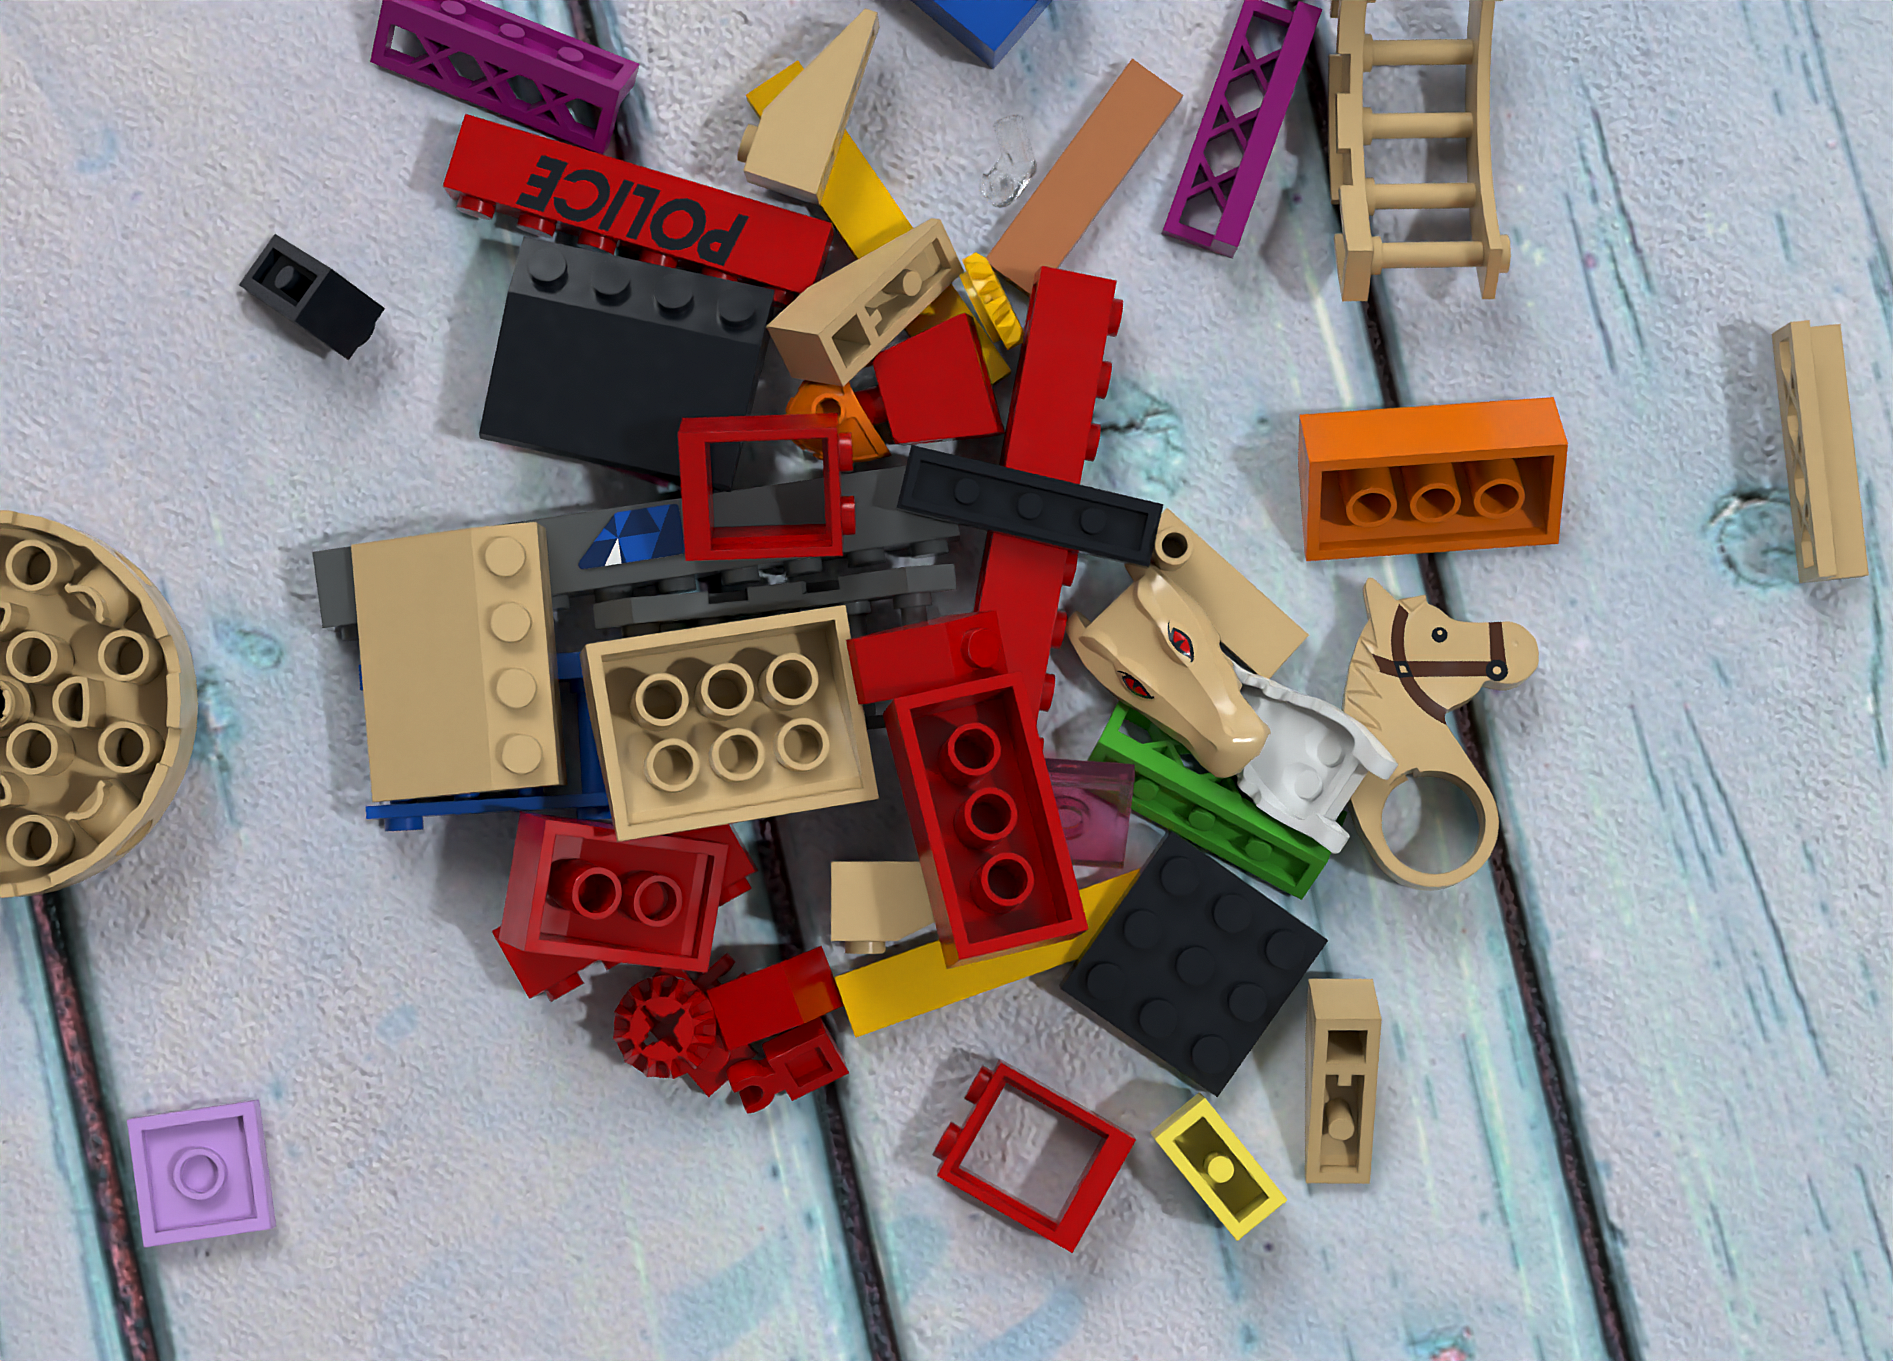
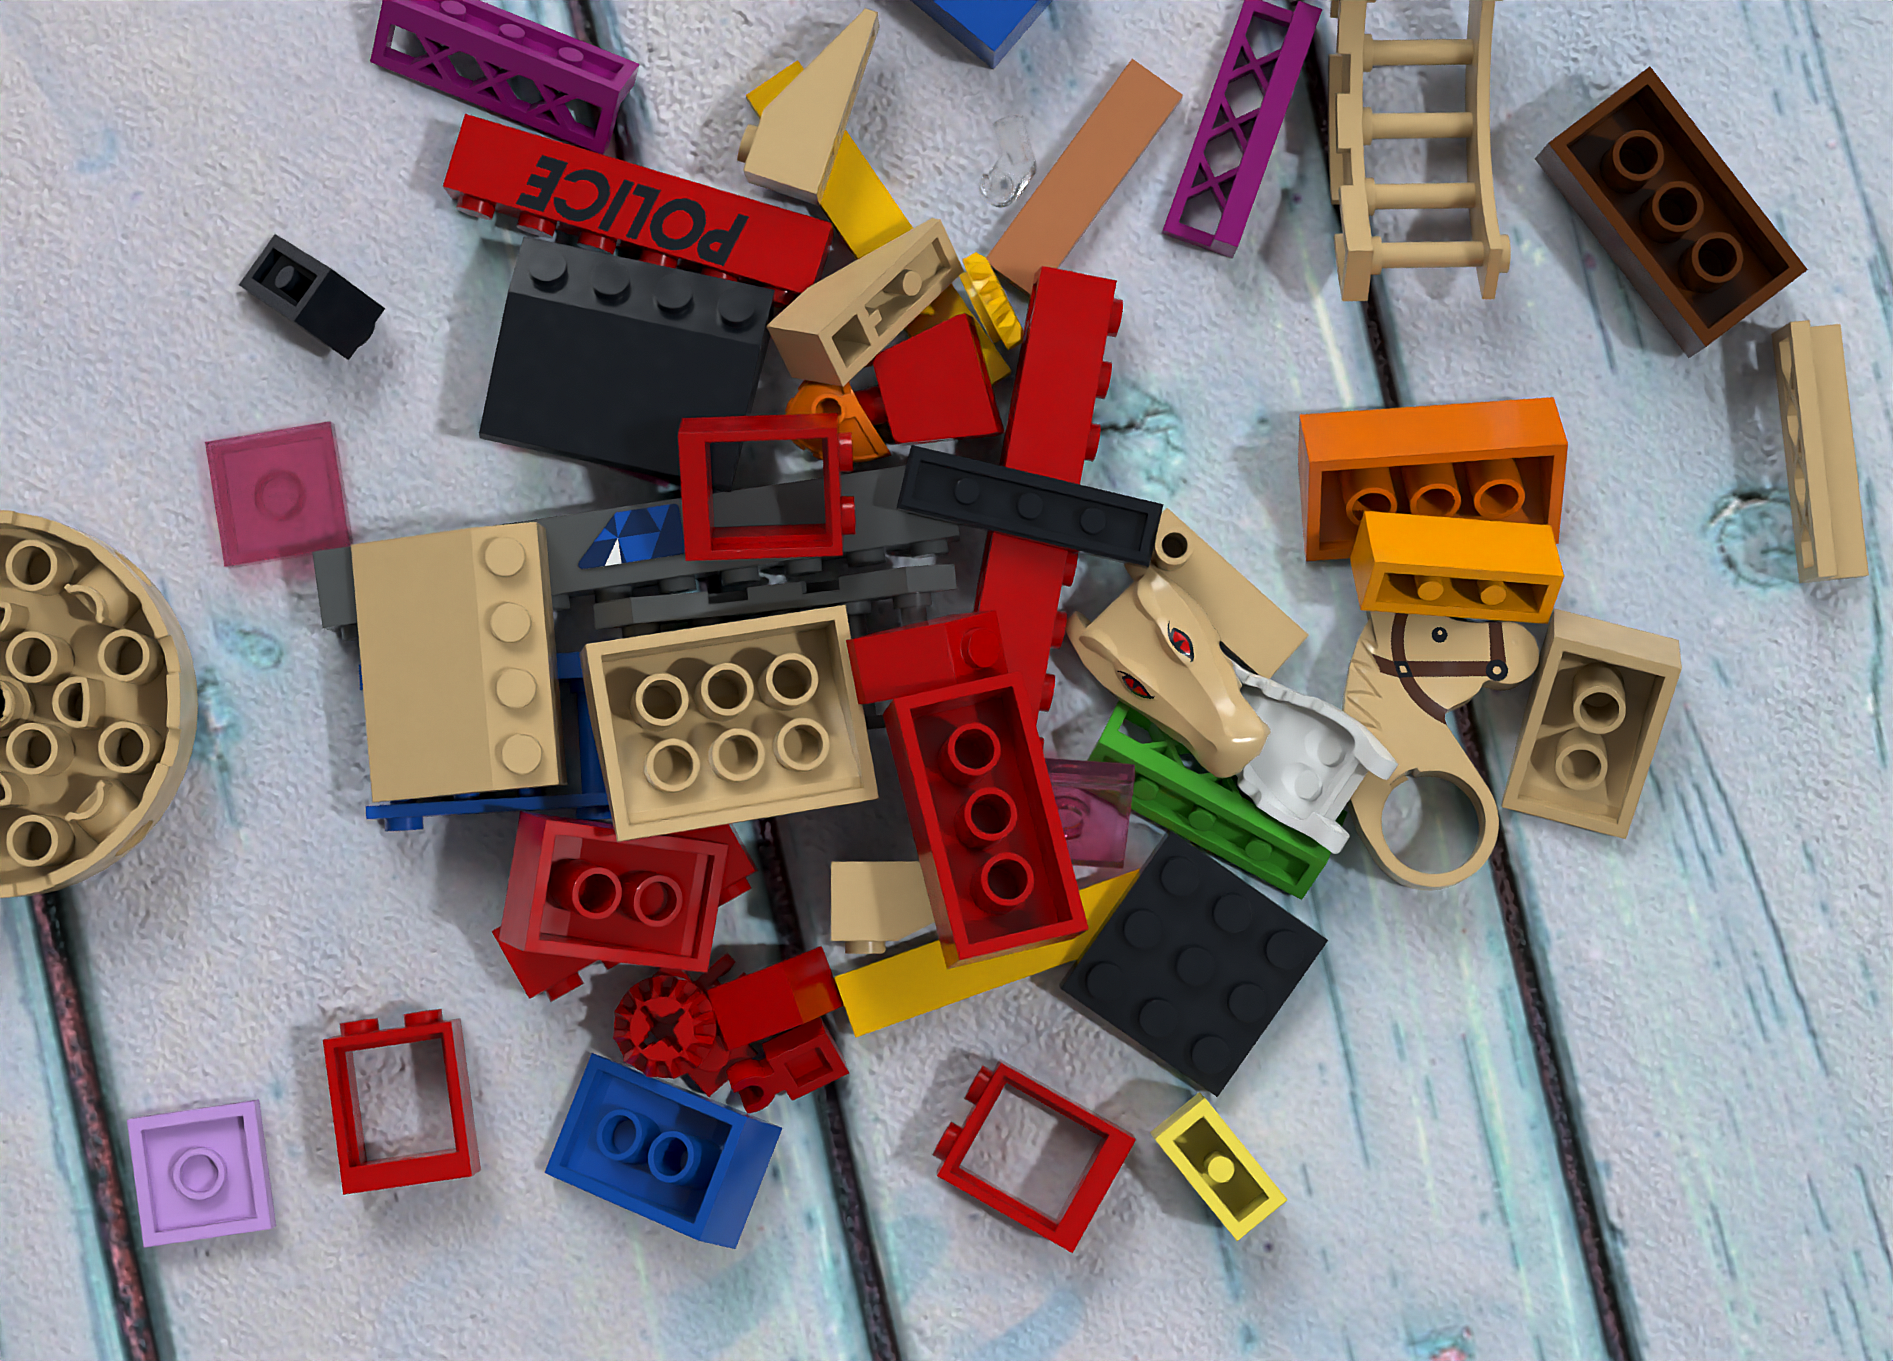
(279, 494): none -> clear pink tile
(363, 1175): none -> red window
(663, 1152): none -> blue slope
(1340, 1079): tan slope -> none
(1456, 567): none -> light orange brick
(1592, 723): none -> tan slope
(1670, 212): none -> reddish brown brick

